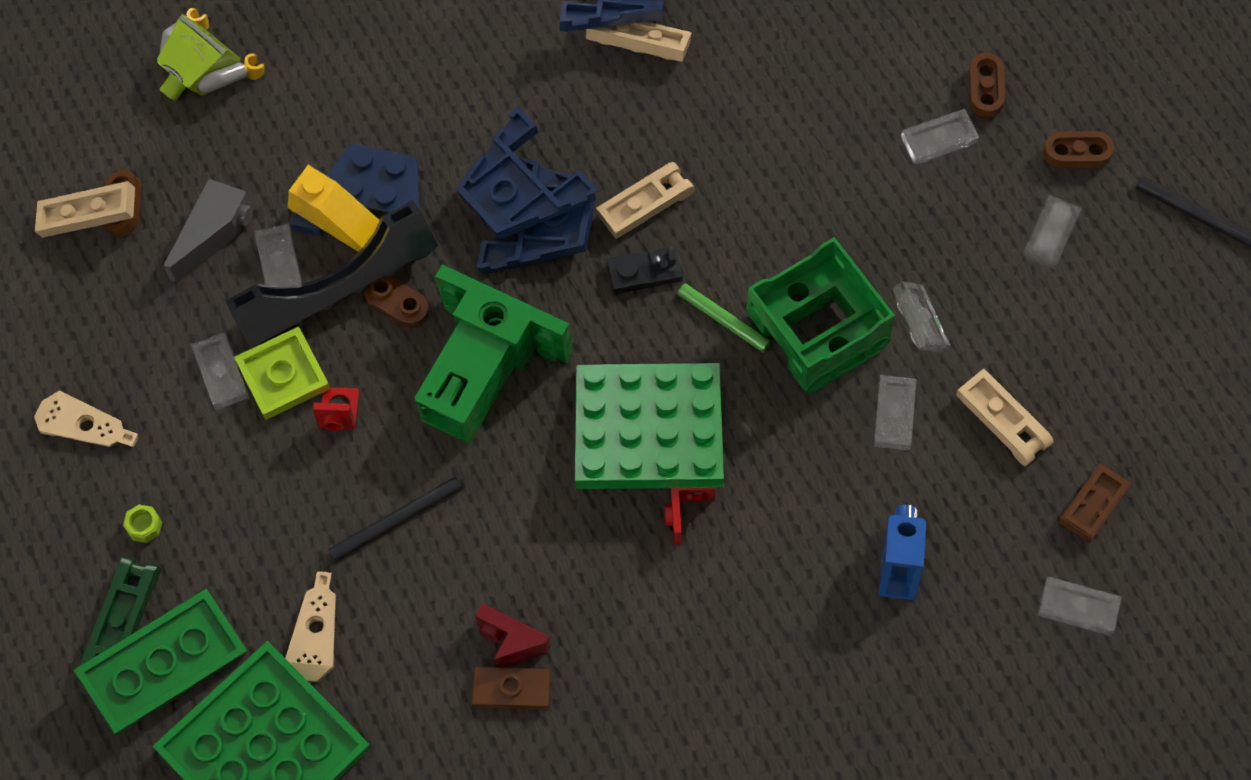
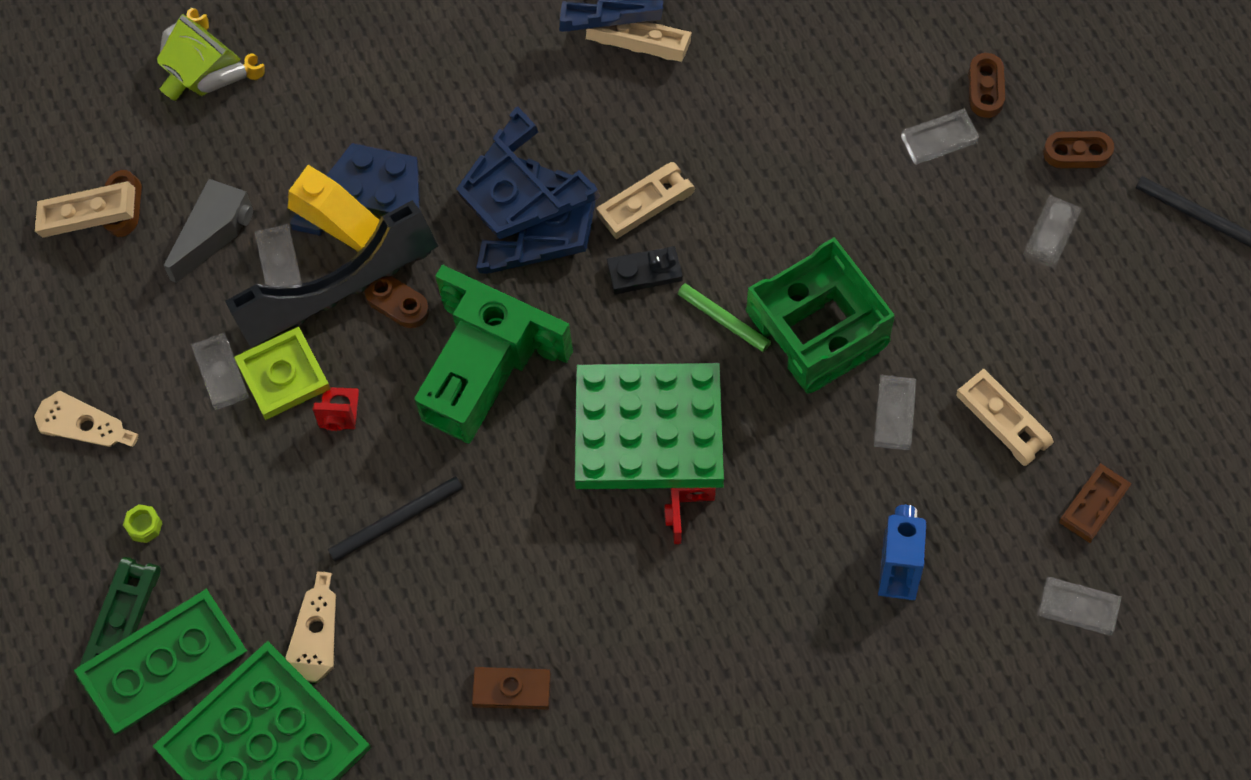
(519, 639): dark red slope -> none
(920, 316): clear plate -> none

